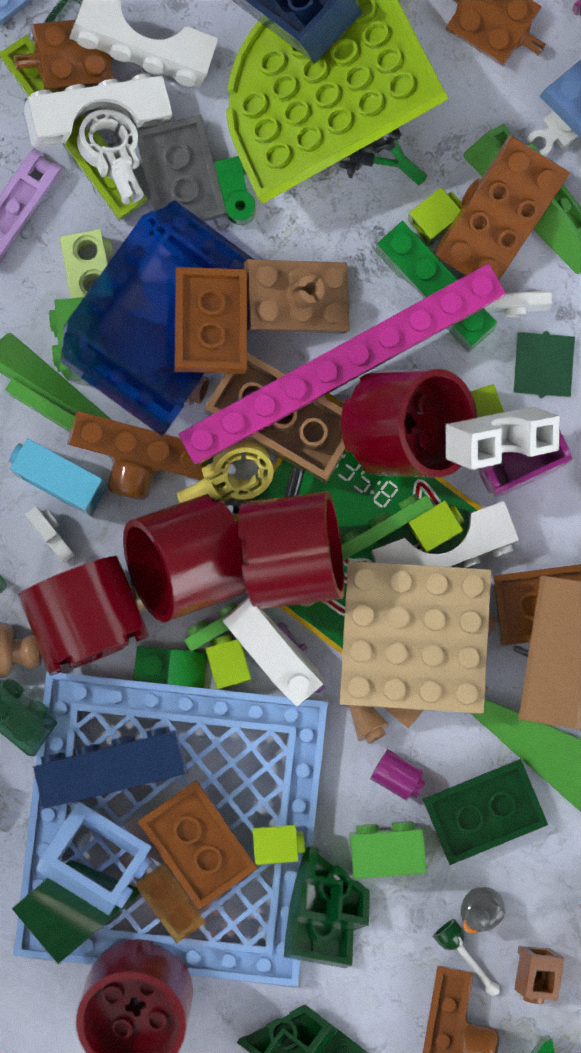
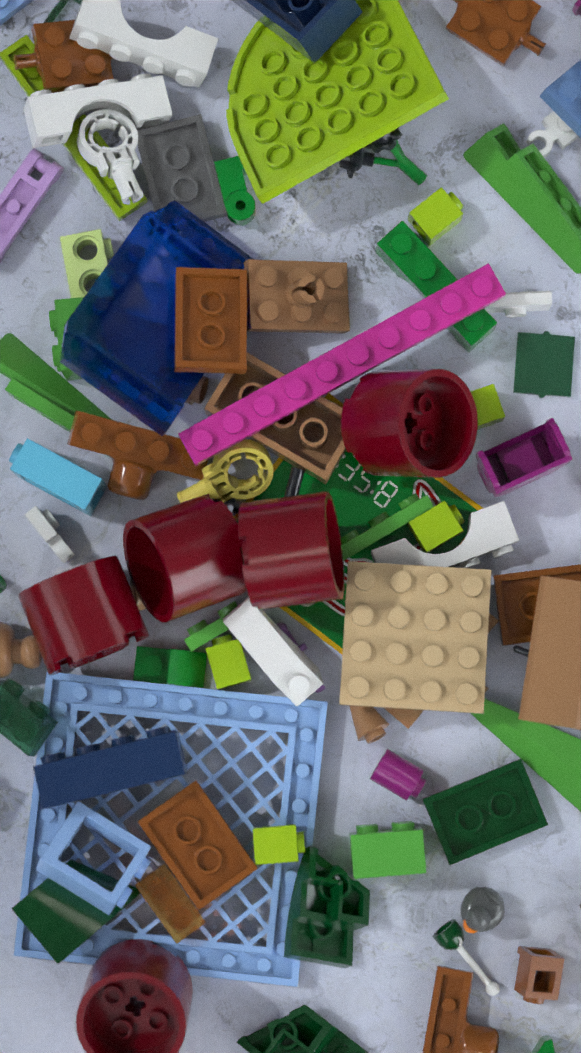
(482, 439): white arch -> none
(501, 209): dark orange plate -> none

